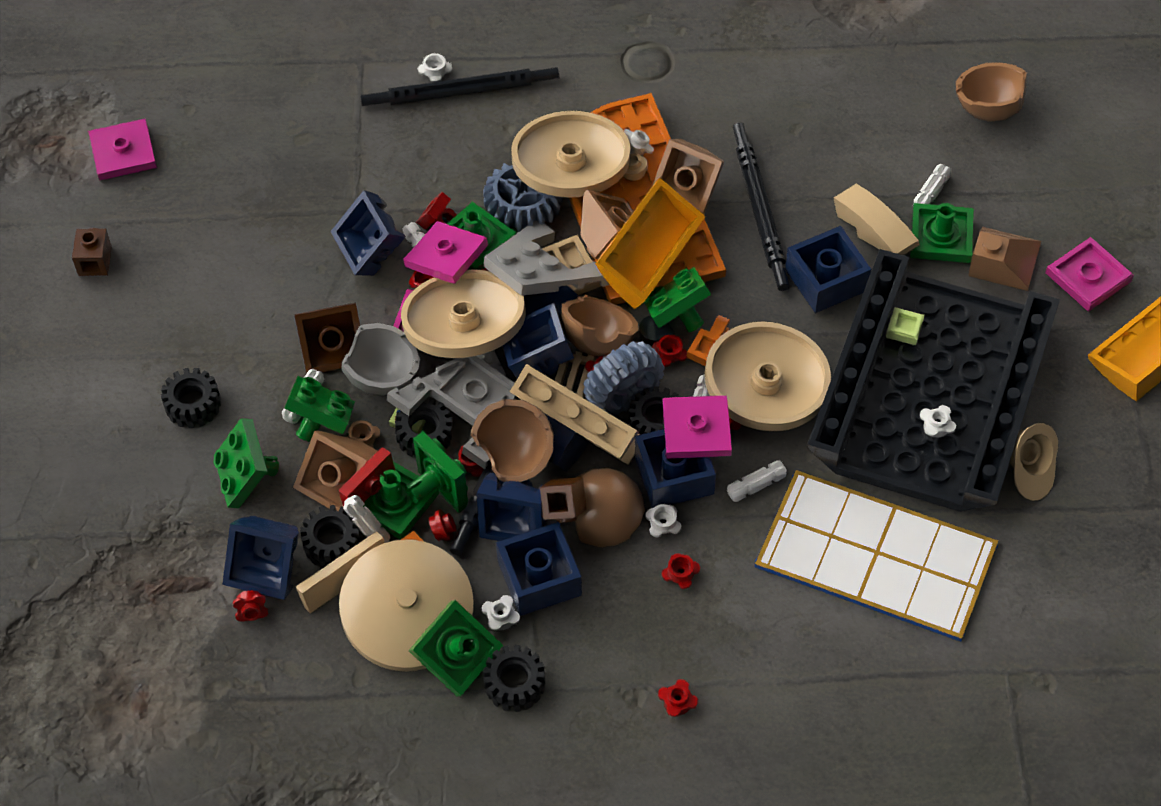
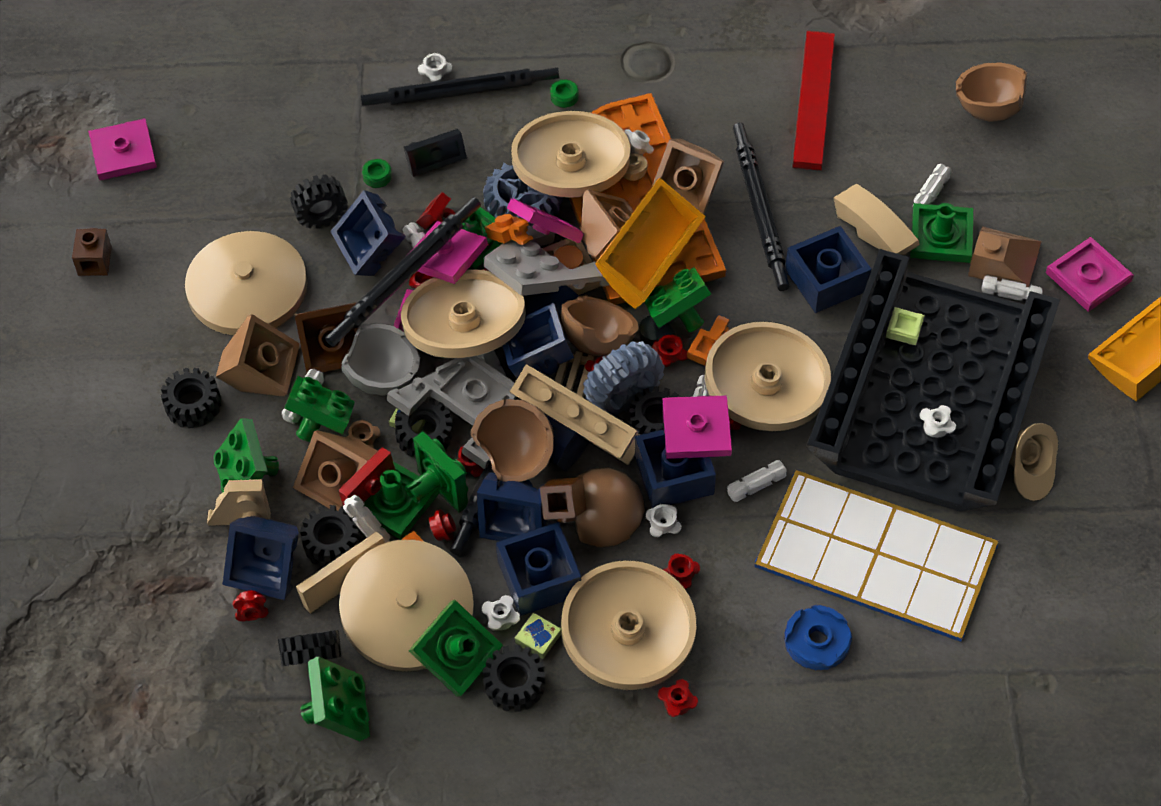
(238, 501): none -> tan wing
(245, 277): none -> tan dish
(258, 359): none -> medium nougat slope
(305, 647): none -> black tyre
(318, 201): none -> black tyre
(337, 700): none -> green plate
(377, 173): none -> green tile
(402, 272): none -> black axle
(435, 152): none -> black tile
(508, 228): none -> orange plate
(538, 635): none -> yellowish green tile
(544, 221): none -> dark pink plate
(564, 93): none -> green tile
(570, 256): none -> dark orange tile
(628, 625): none -> tan dish
(813, 101): none -> red tile
(817, 655): none -> blue tile
(1008, 288): none -> white axle

